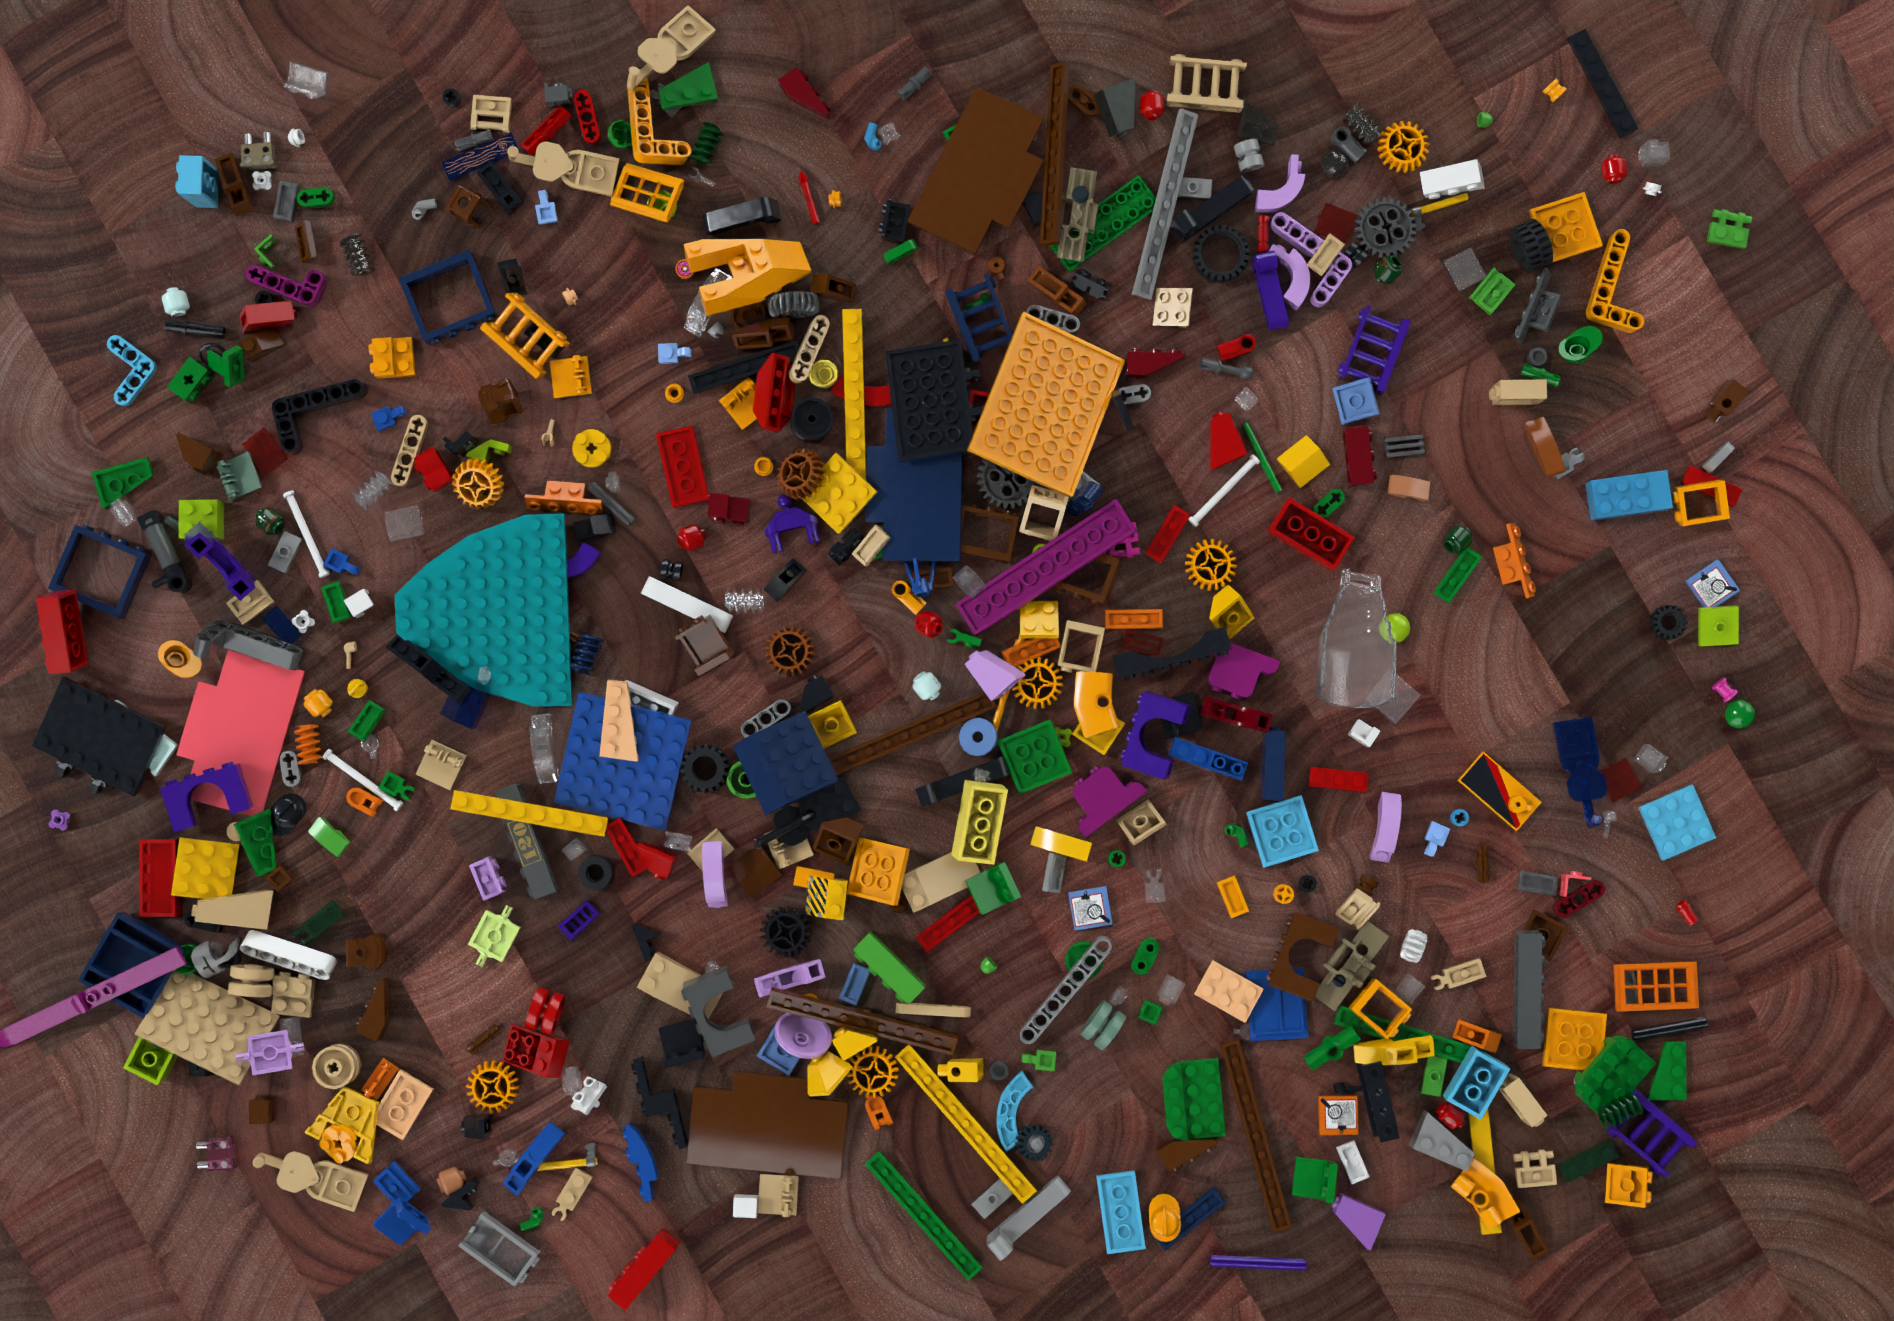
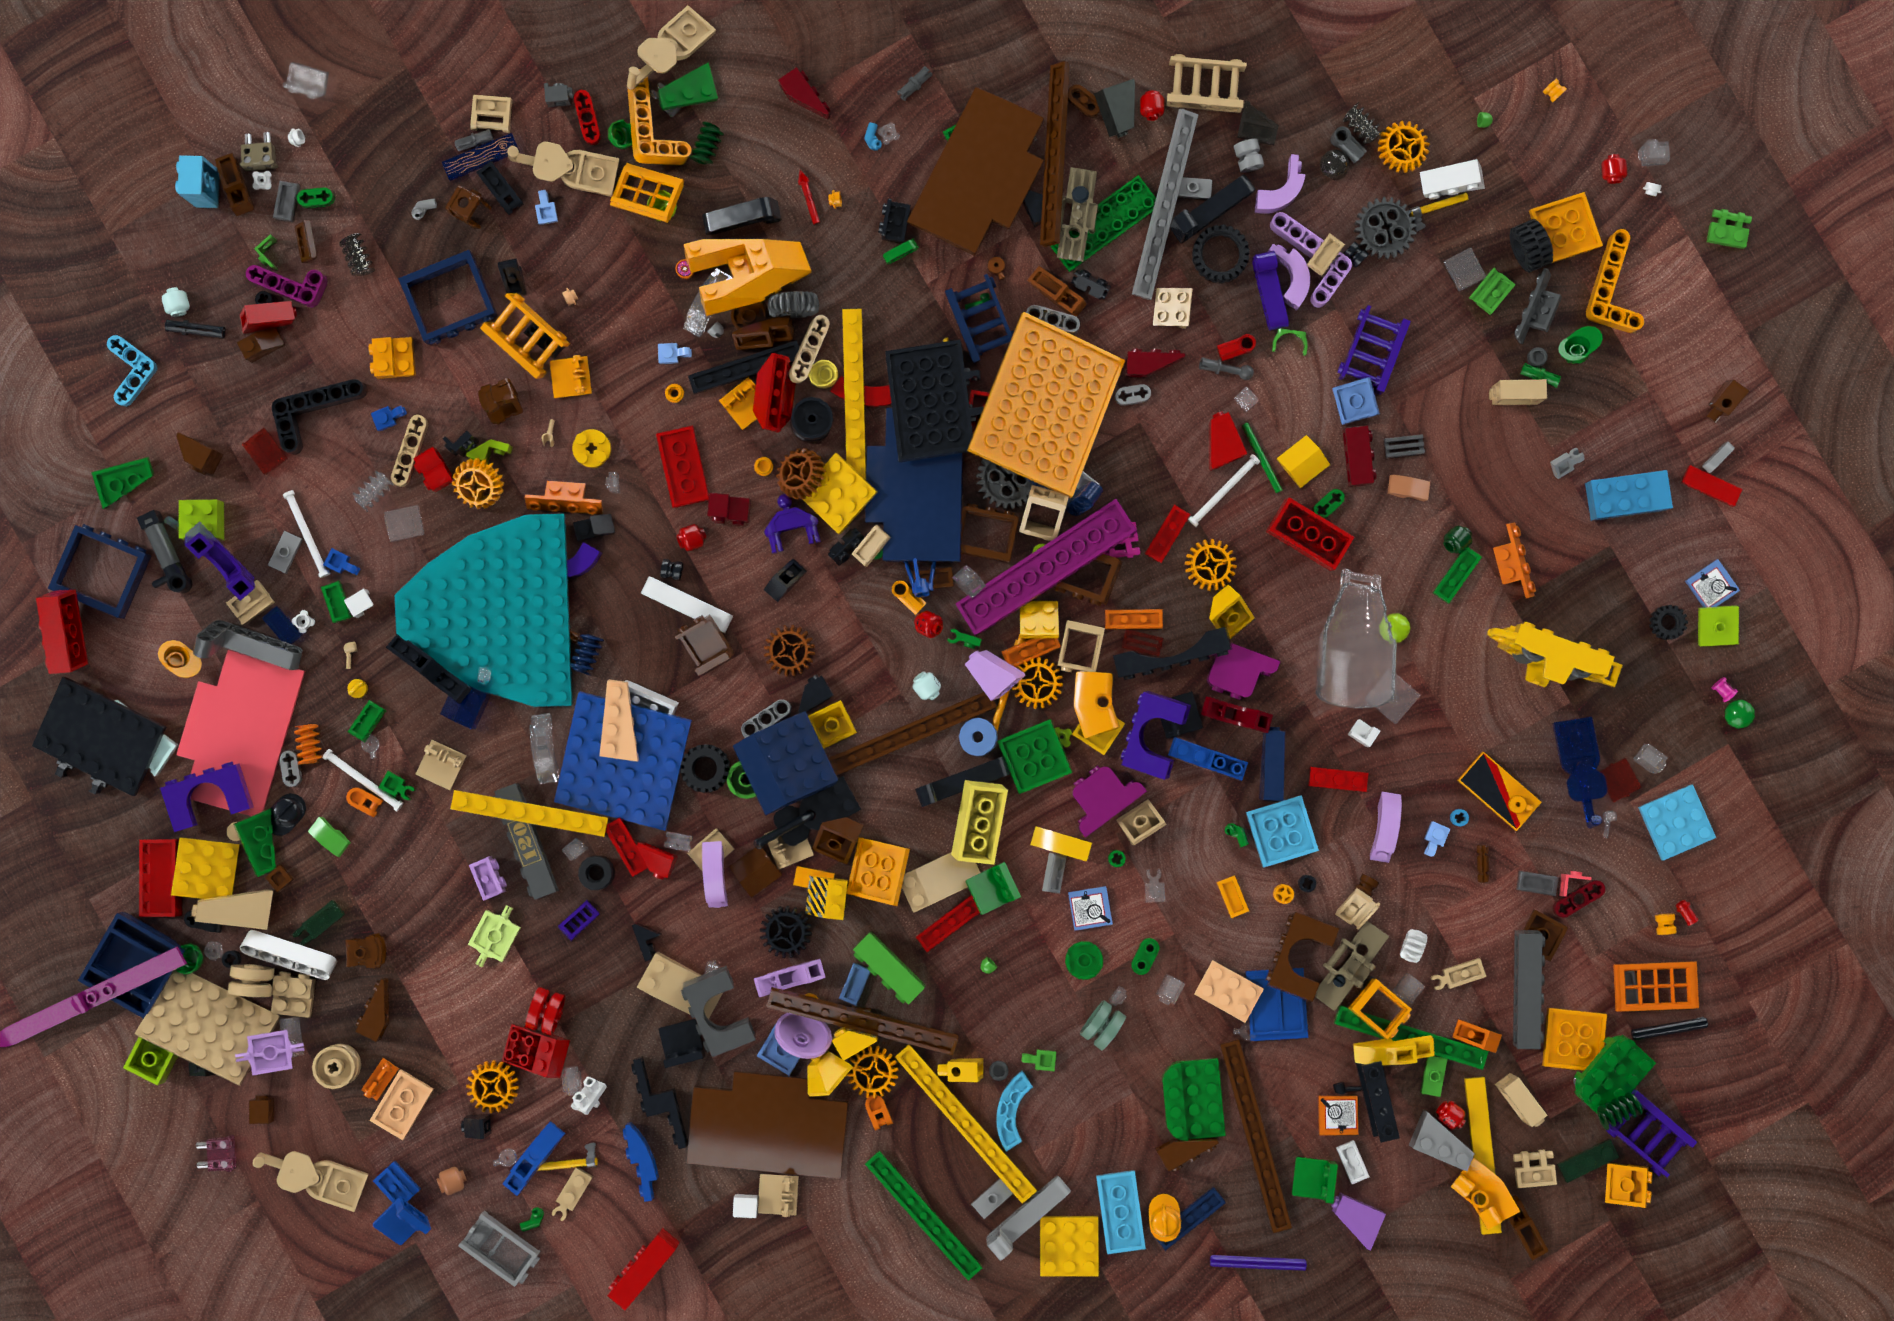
(63, 824): medium lavender plate -> none
(123, 512): clear brick -> none
(190, 370): green brick -> none
(203, 950): light grey helmet -> none
(227, 364): green piece -> none
(238, 476): sand green hinge -> none
(270, 521): dark green head -> none
(318, 703): light orange head -> none
(330, 1142): light orange plate -> none
(355, 1112): yellow wing -> none
(456, 102): black bush -> none
(459, 1200): black slope -> none
(483, 1039): reddish brown axle -> none
(546, 129): red plate -> none
(609, 502): dark grey axle -> none
(699, 177): clear hand -> none
(745, 601): clear piece -> none
(832, 287): reddish brown slope -> none
(902, 904): reddish brown tile -> none
(933, 1009): tan beam -> none
(981, 775): clear plate -> none
(1034, 1142): black wheel -> none
(1061, 998): light grey beam -> none
(1069, 1246): none -> yellow plate
(1122, 410): black tile -> none
(1150, 1012): green tile -> none
(1263, 233): red axle -> none
(1302, 335): none -> bright green cap
(1332, 1047): green piece -> none
(1336, 222): clear red piece -> none
(1388, 269): dark green head -> none
(1476, 1082): medium azure brick -> none
(1544, 447): dark orange slope -> none
(1555, 657): none -> yellow piece
(1602, 83): black plate -> none
(1668, 921): none -> light orange wheel
(1670, 1075): green wing -> none
(1720, 498): light orange window -> none

